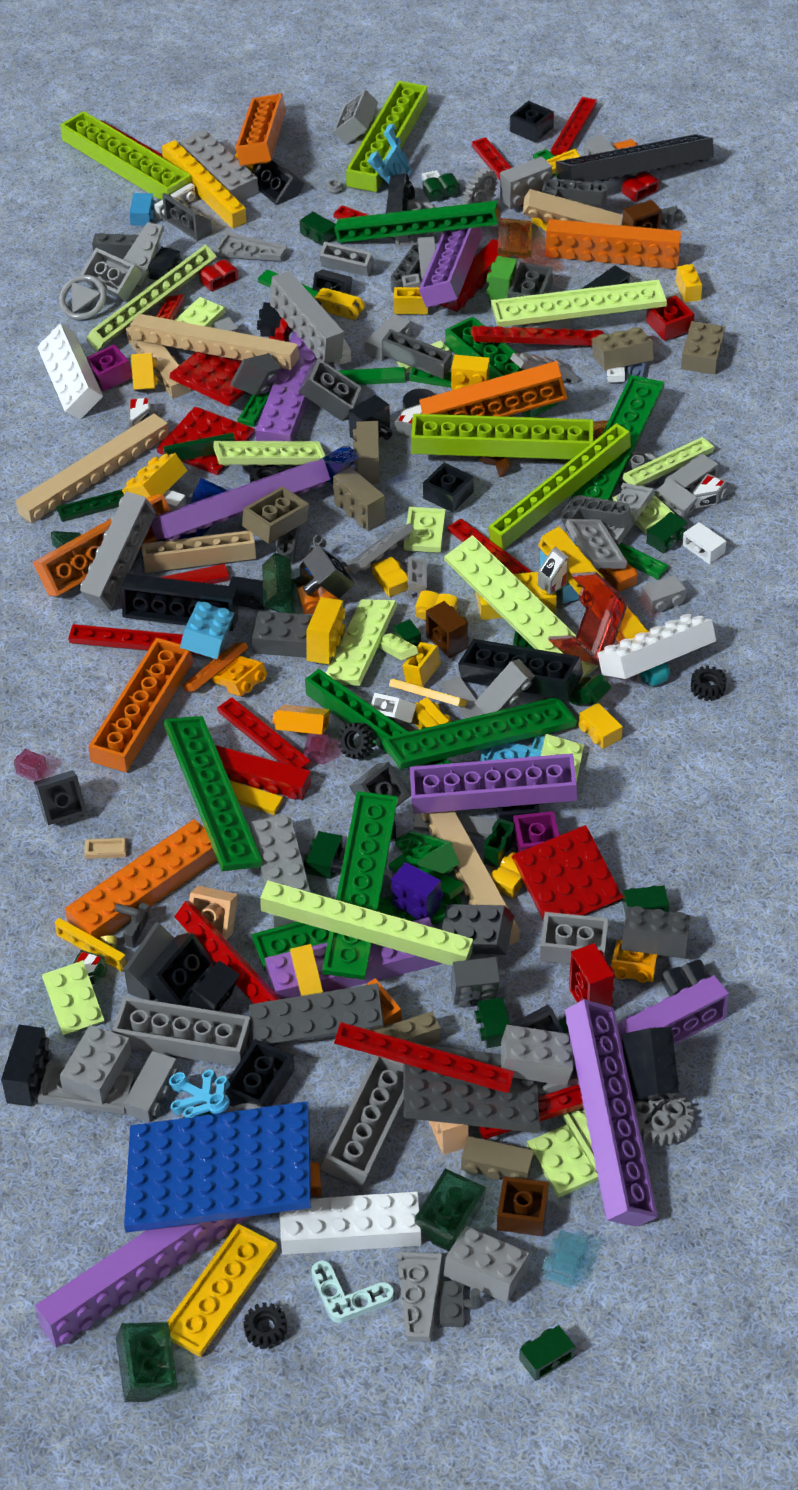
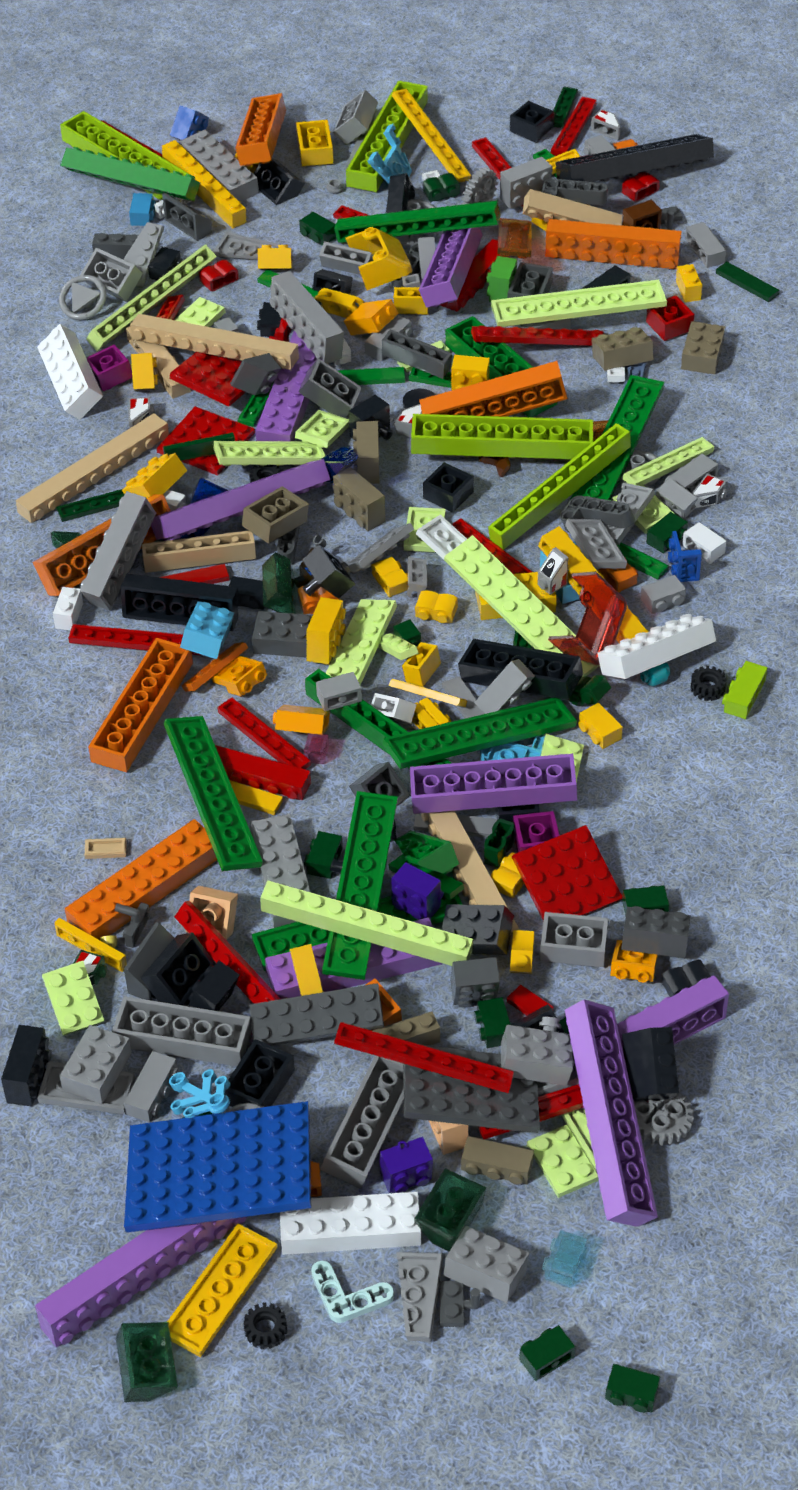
(30, 765): clear pink brick -> none
(60, 797): black brick -> none
(67, 608): none -> white brick
(130, 174): none -> brick
(188, 122): none -> brick
(274, 257): none -> yellow brick
(314, 142): none -> yellow brick
(322, 429): none -> yellowish green plate
(338, 691): none -> light grey brick
(347, 740): black tyre -> none
(371, 317): none -> light orange brick
(389, 257): none -> yellow windscreen
(406, 1166): none -> dark purple brick
(431, 135): none -> yellow plate
(440, 536): none -> white plate
(447, 629): reddish brown brick -> none
(522, 952): none -> yellow arch
(522, 1206): reddish brown brick -> none
(525, 362): light grey wing -> none
(526, 1001): none -> red tile
(550, 1024): none -> light grey plate
(564, 106): none -> dark green tile
(591, 976): red brick -> none
(606, 124): none -> light grey slope
(632, 1388): none -> dark green brick
(686, 563): none -> blue bracket
(705, 245): none -> light grey brick
(744, 689): none -> lime brick
(747, 281): none -> dark green tile

